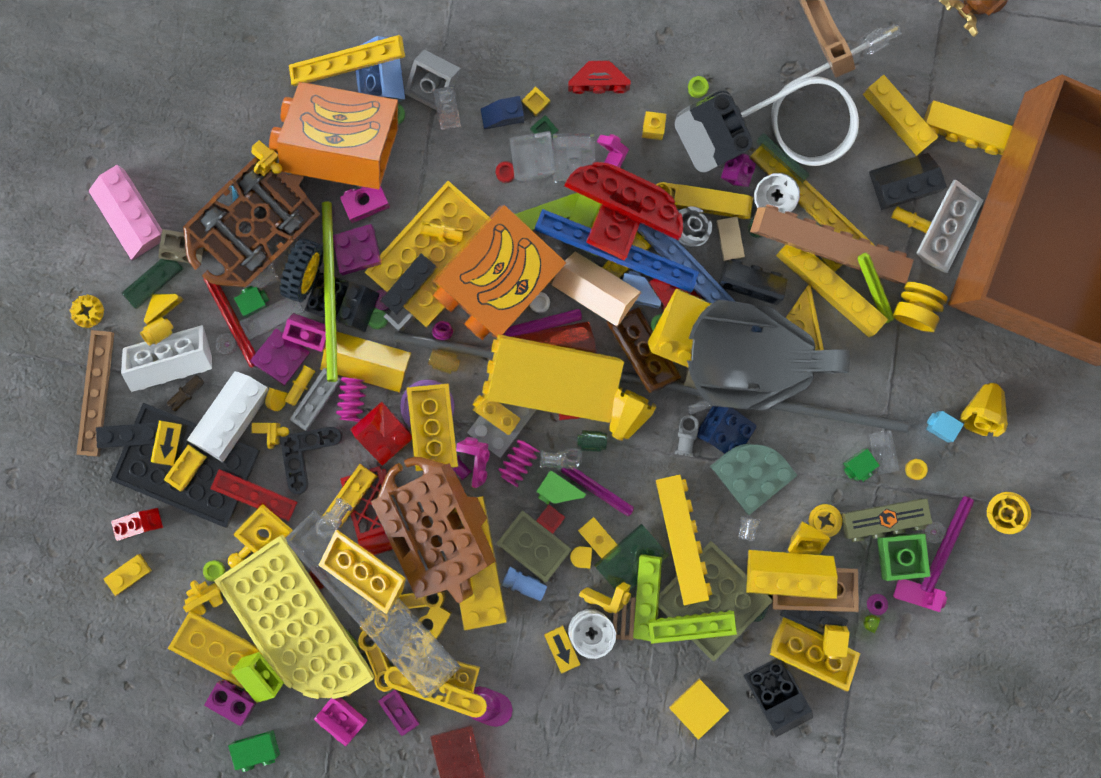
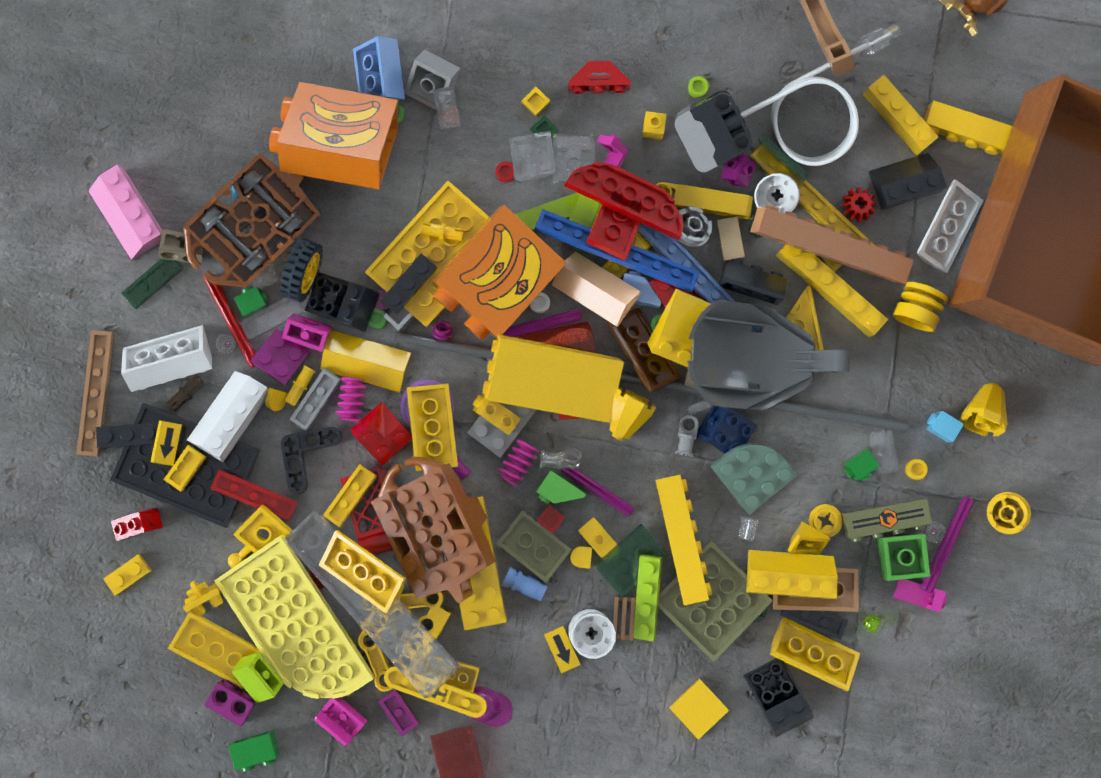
(95, 314): yellow gear -> none
(157, 331): yellow brick -> none
(161, 305): yellow slope -> none
(213, 570): lime tile -> none
(267, 158): yellow piece -> none
(272, 430): yellow piece -> none
(329, 292): lime piece -> none
(333, 517): clear connector -> none
(347, 60): yellow tile -> none
(356, 211): dark pink brick -> none
(356, 249): magenta plate -> none
(444, 361): clear yellow brick -> none
(480, 450): dark pink bracket -> none
(502, 113): dark blue slope -> none
(592, 441): clear green brick -> none
(609, 604): yellow bracket -> none
(692, 627): lime gear -> none
(835, 641): yellow brick -> none
(863, 199): none -> red gear
(871, 604): magenta plate -> none
(875, 286): lime axle -> none
(911, 219): yellow axle -> none

